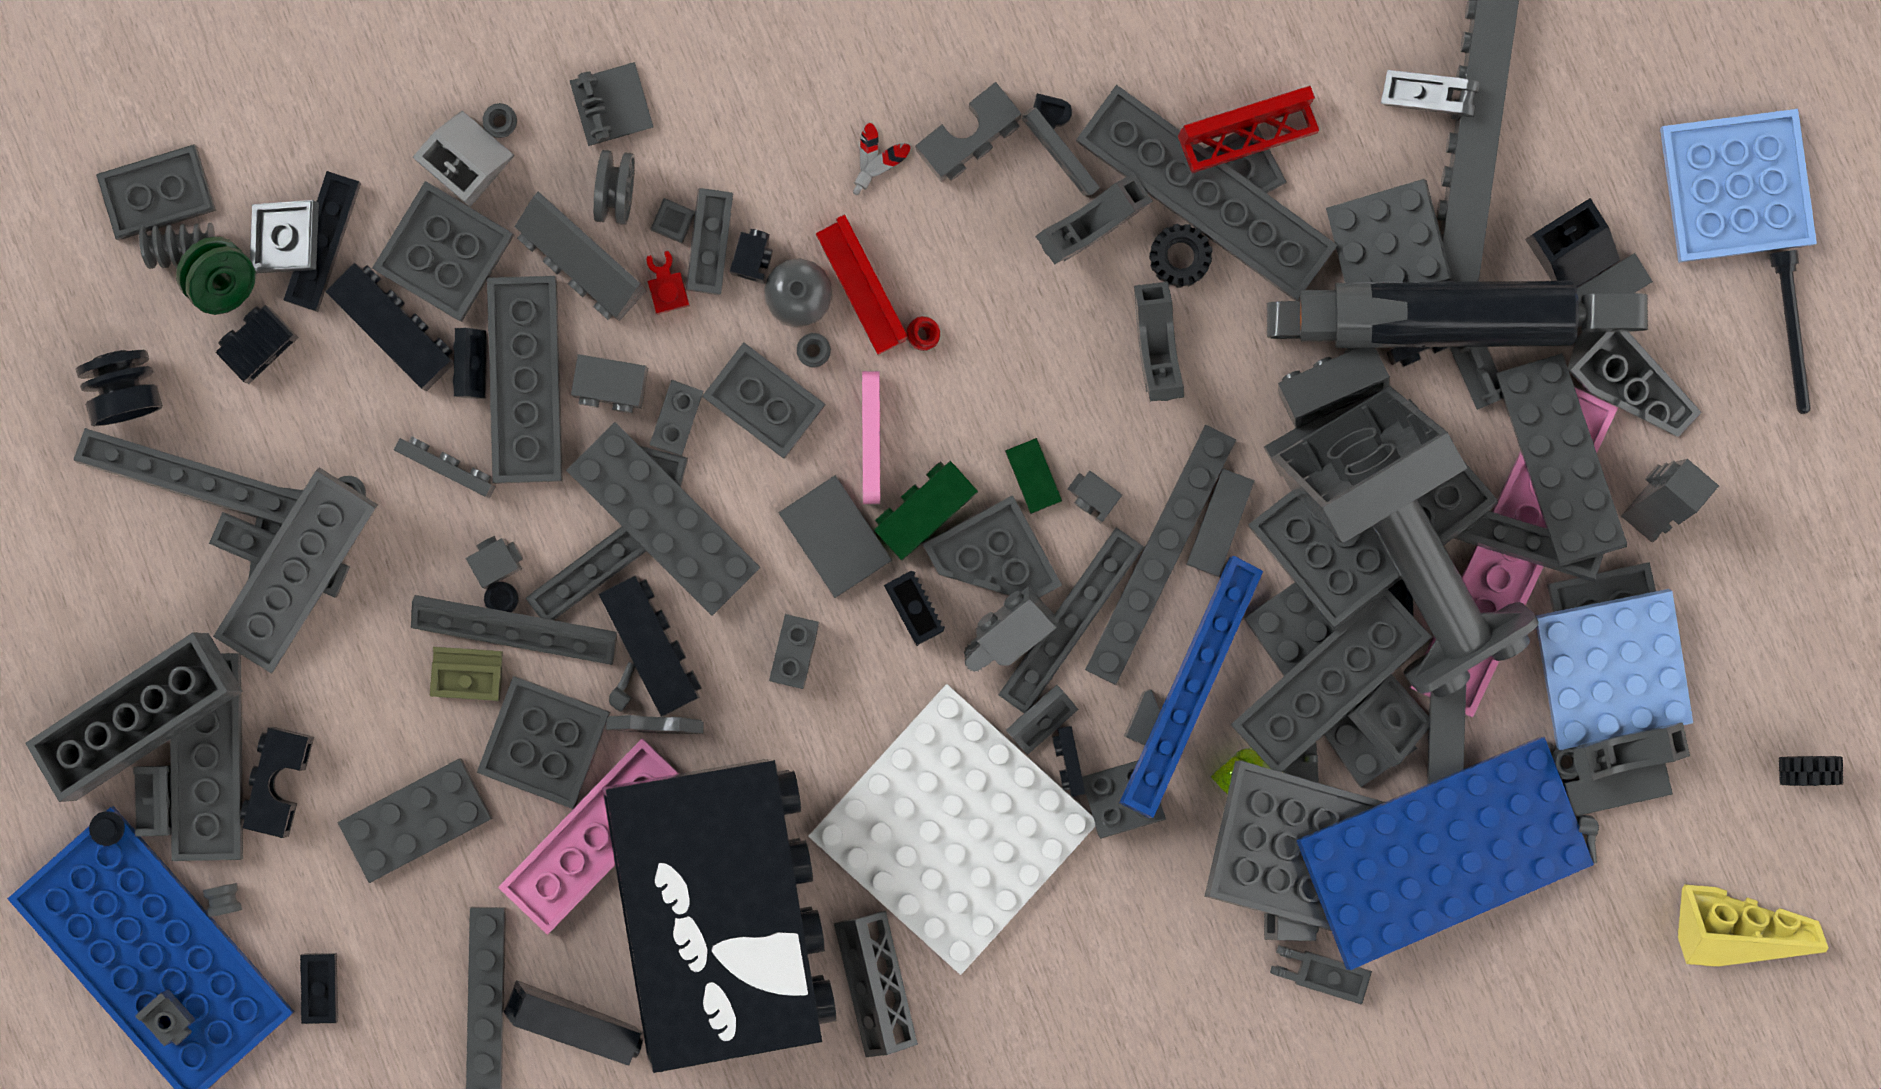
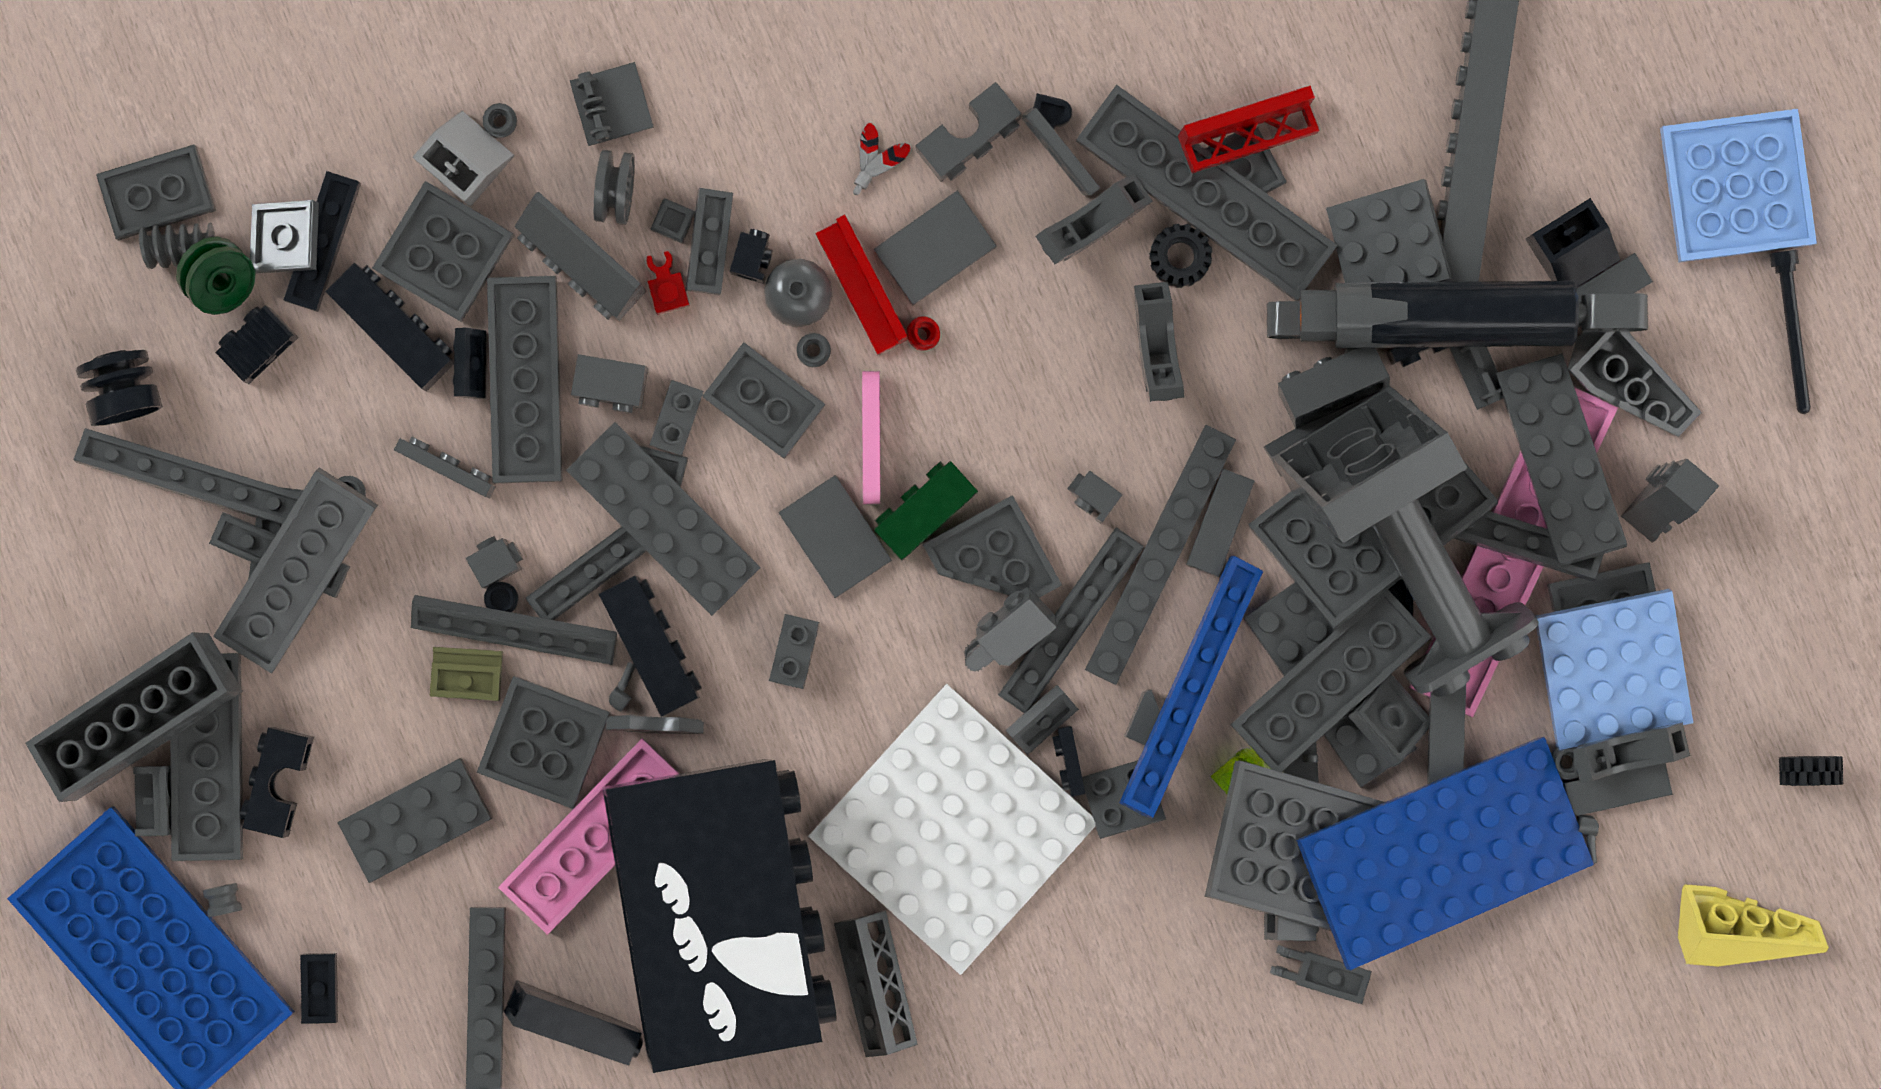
(107, 828): black plate -> none
(167, 1005): dark grey brick -> none
(914, 607): black brick -> none
(935, 248): none -> dark grey tile
(1033, 475): dark green tile -> none
(1429, 92): plate -> none

